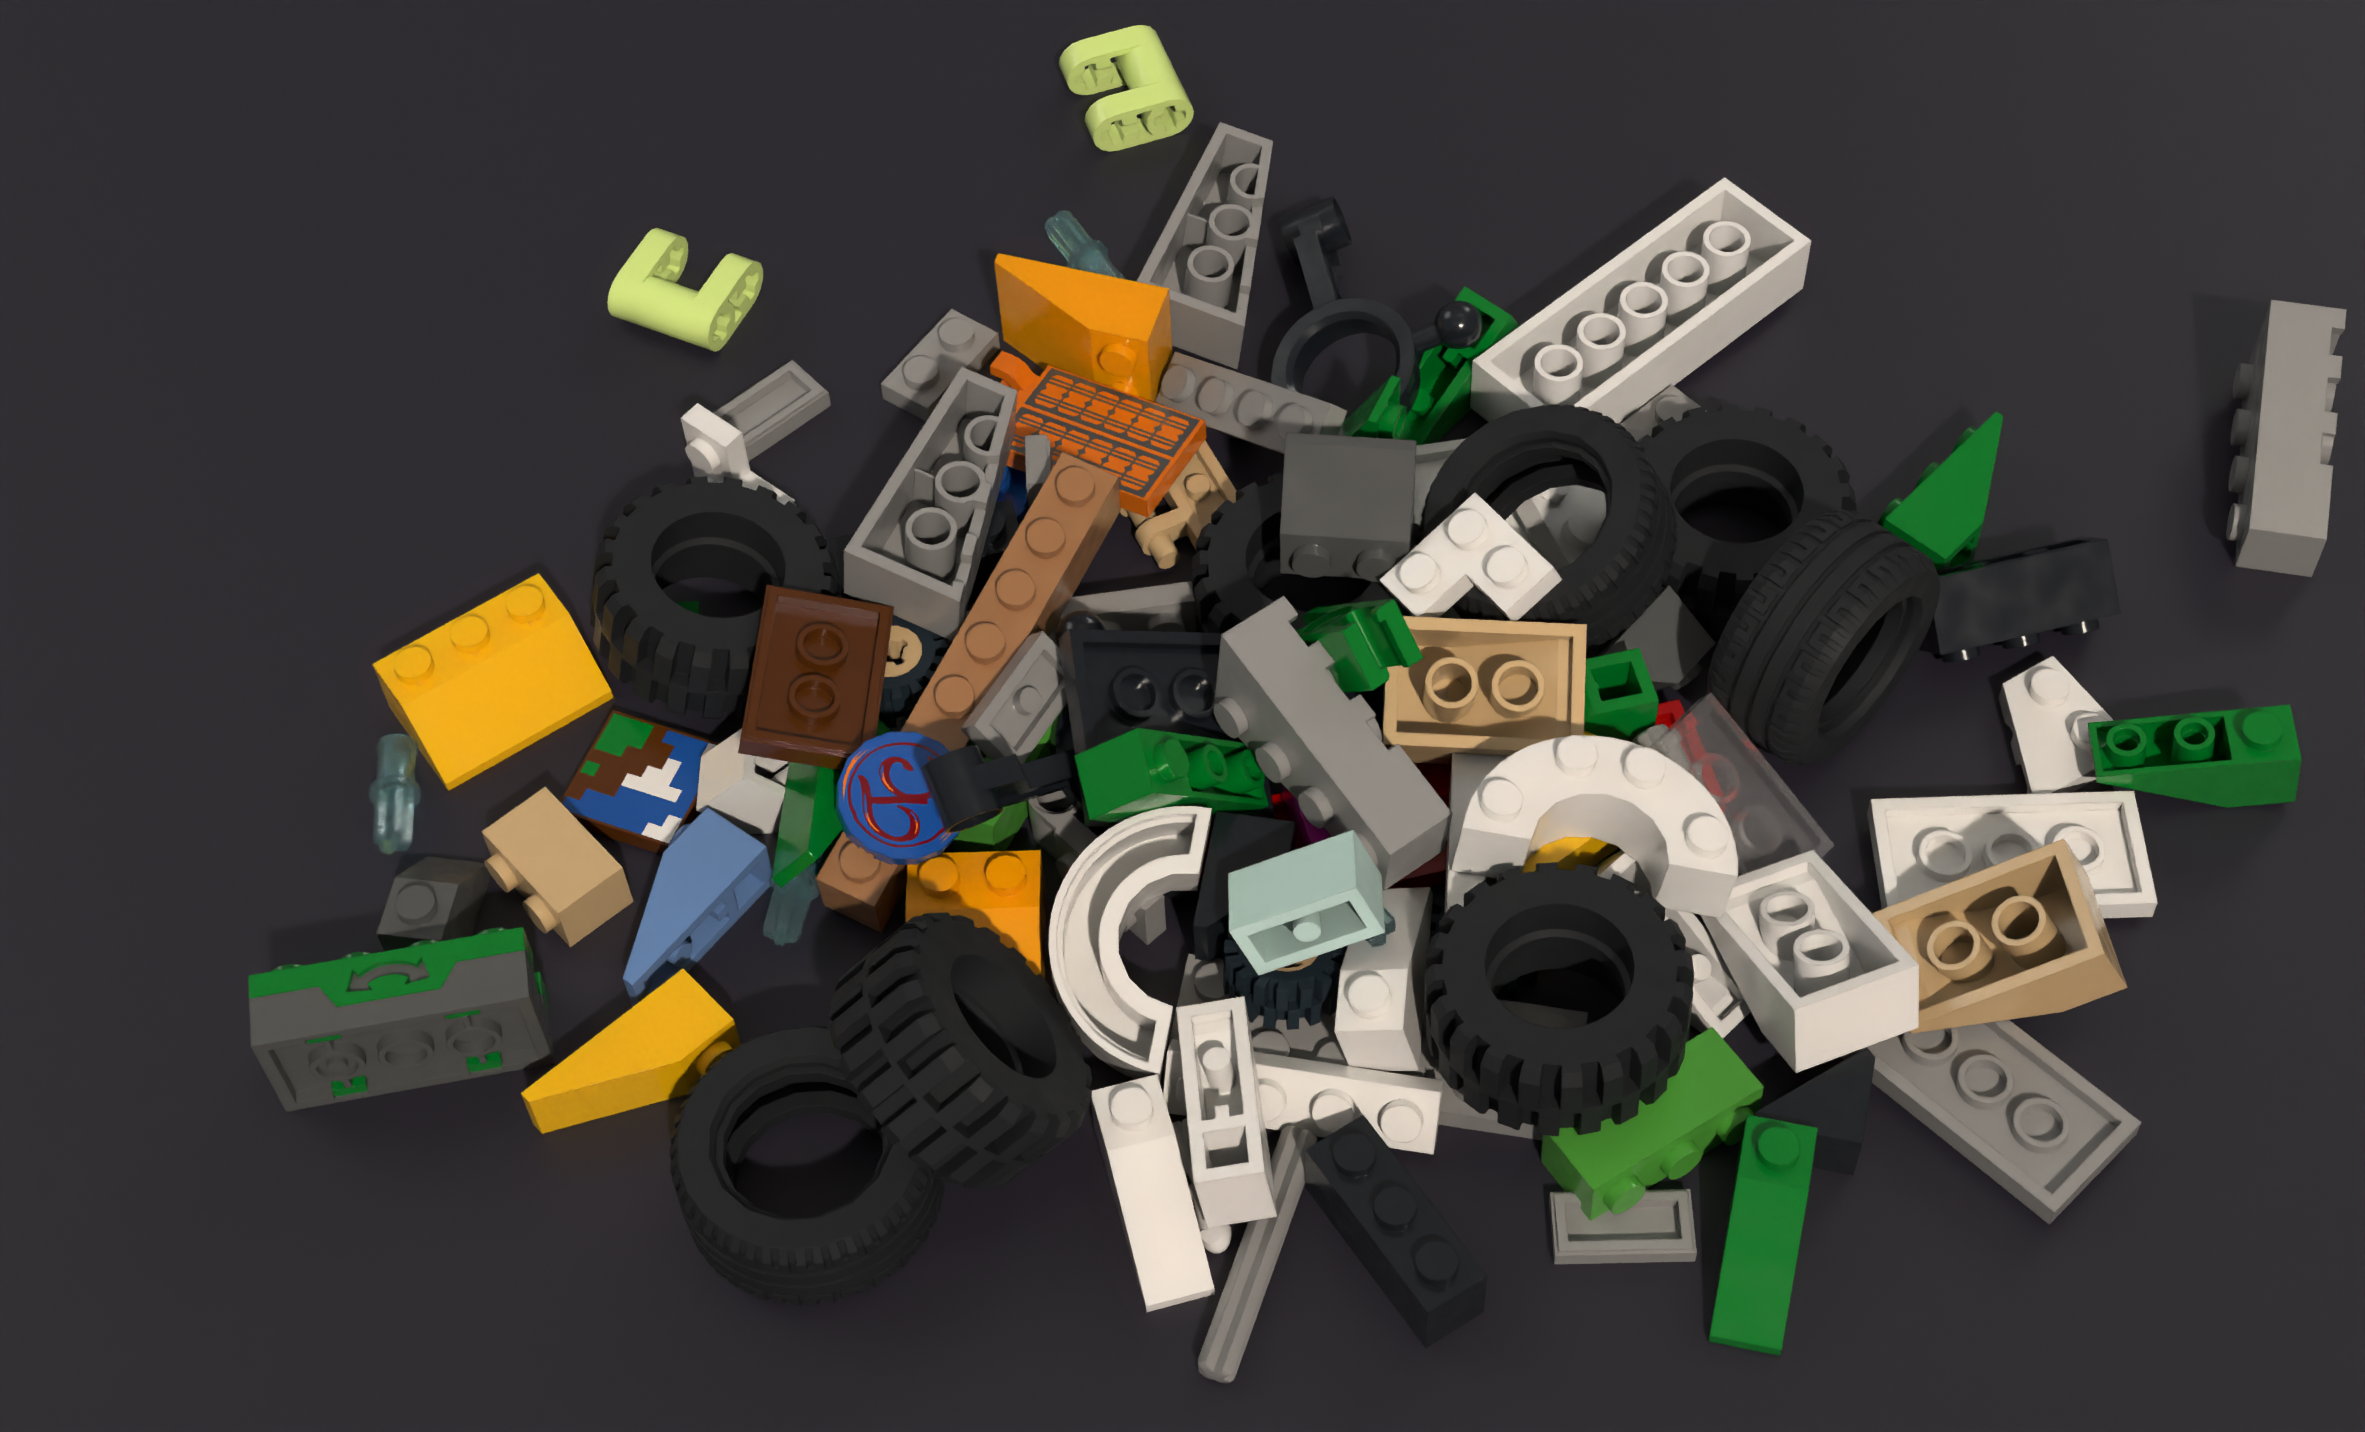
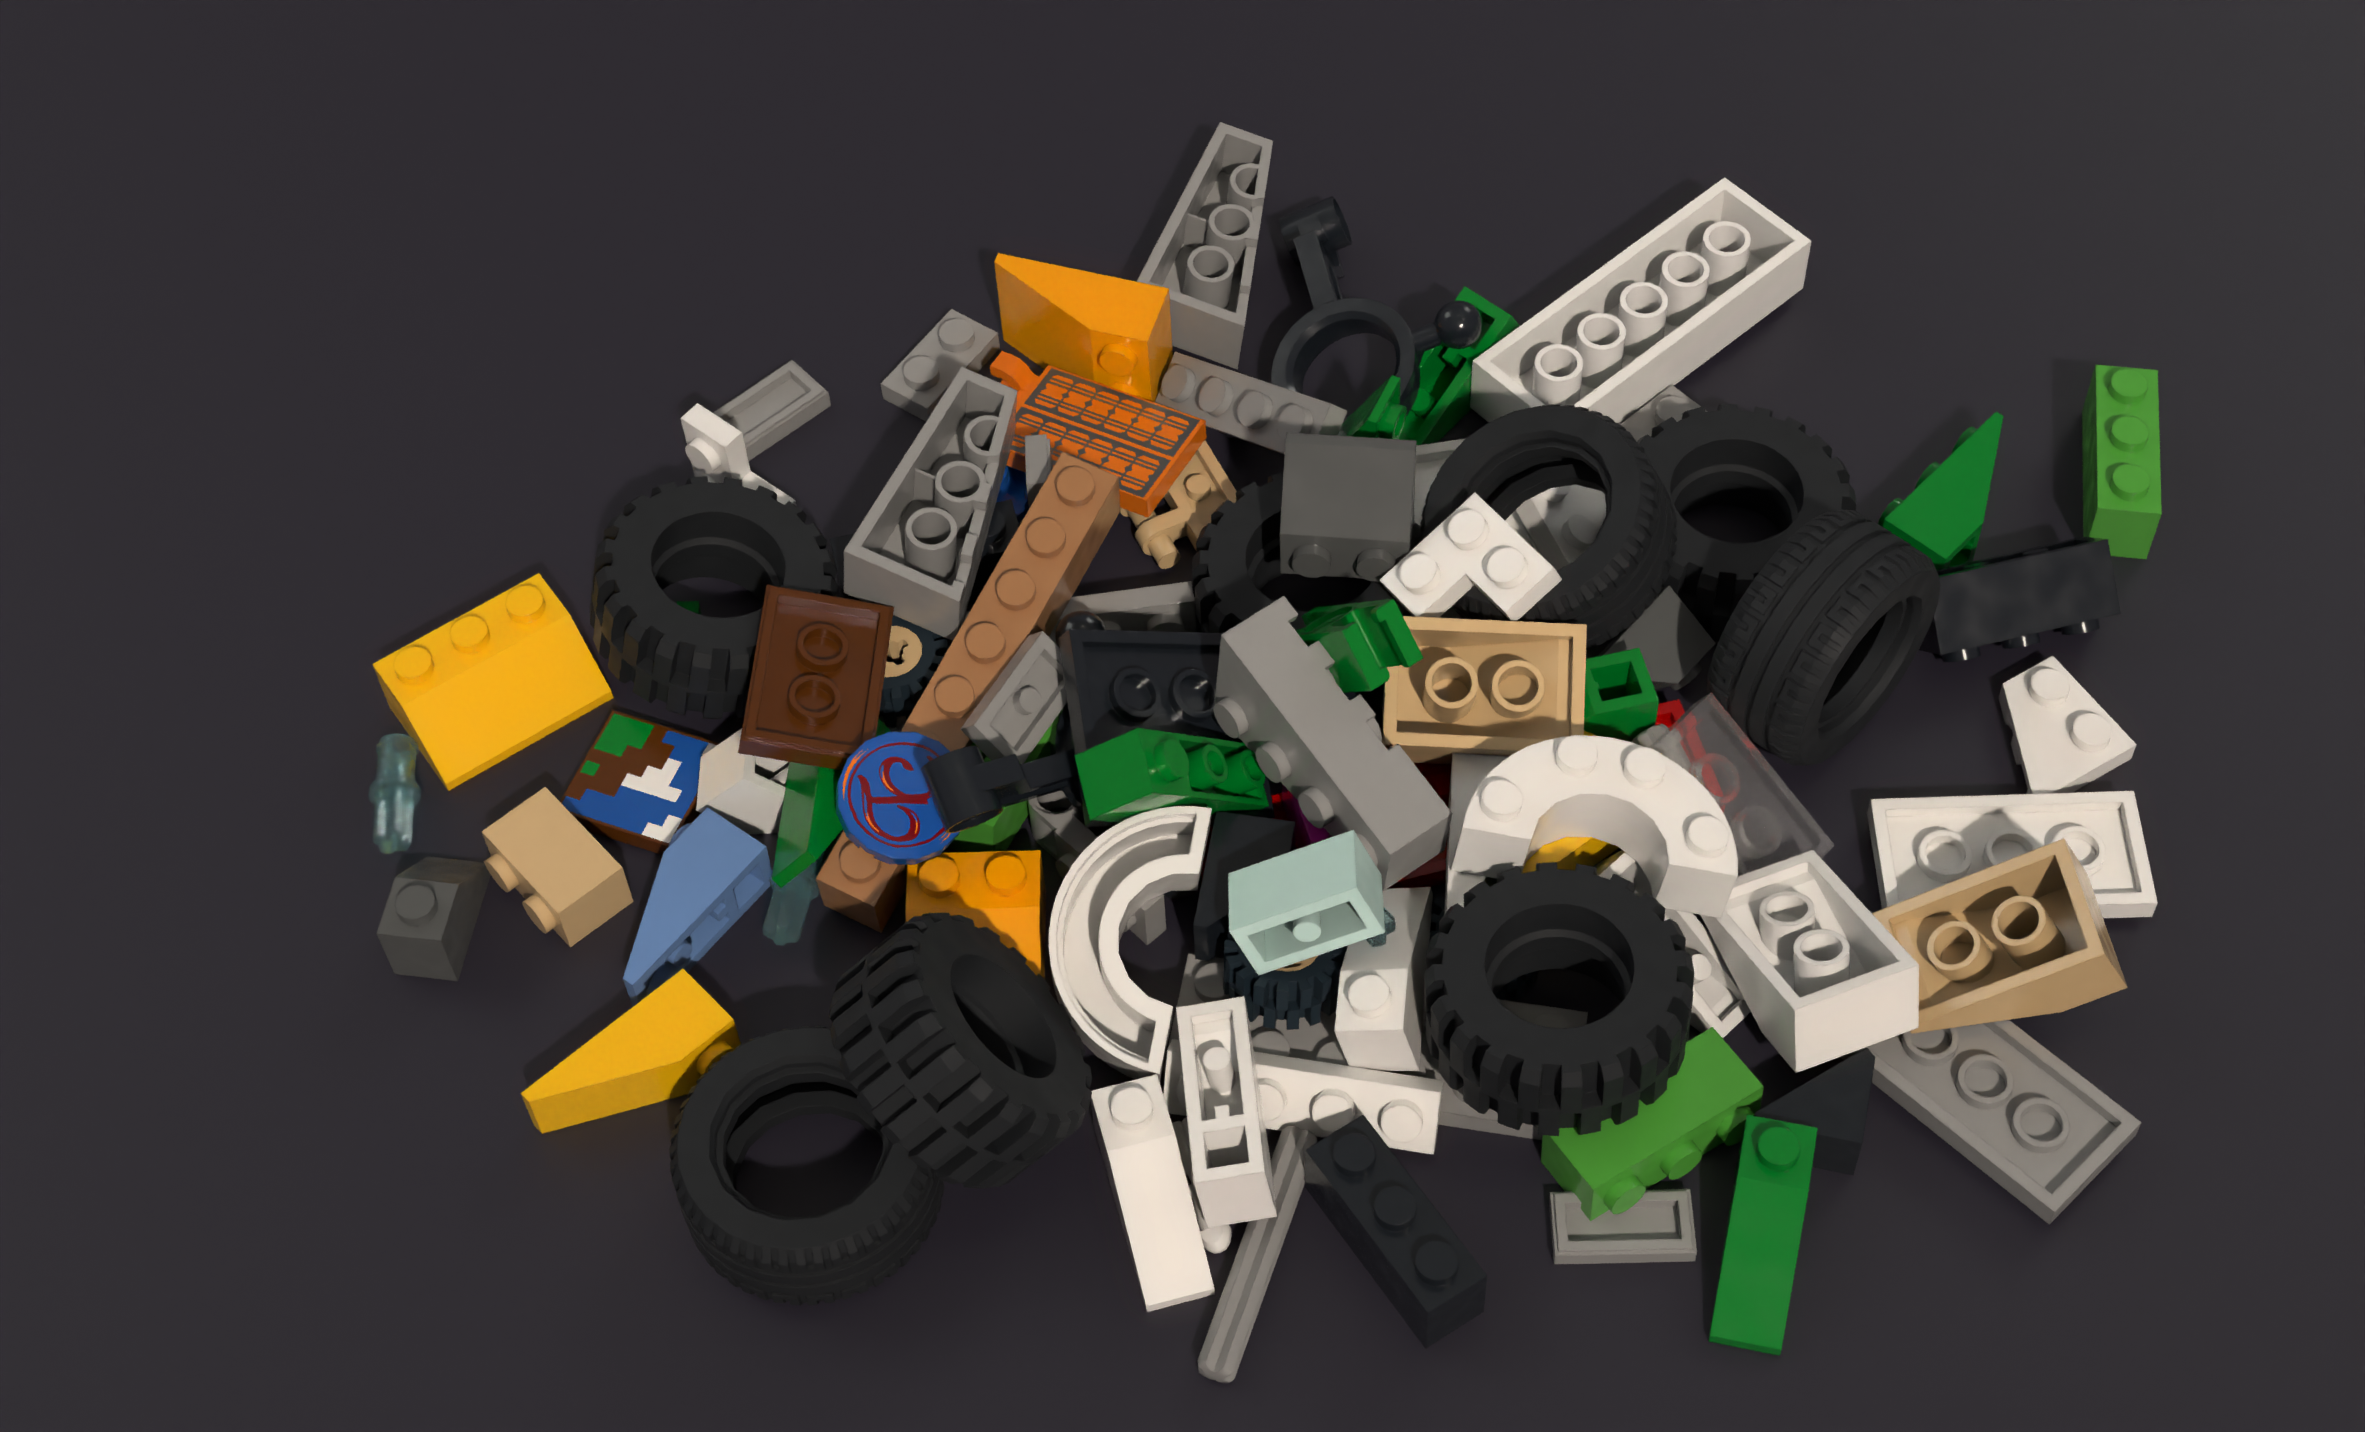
(400, 1019): dark grey piece -> none
(649, 296): yellowish green connector -> none
(1077, 245): clear light blue axle -> none
(1151, 84): yellowish green connector -> none
(2122, 459): none -> bright green brick
(2202, 756): green slope -> none
(2285, 439): light grey wedge -> none

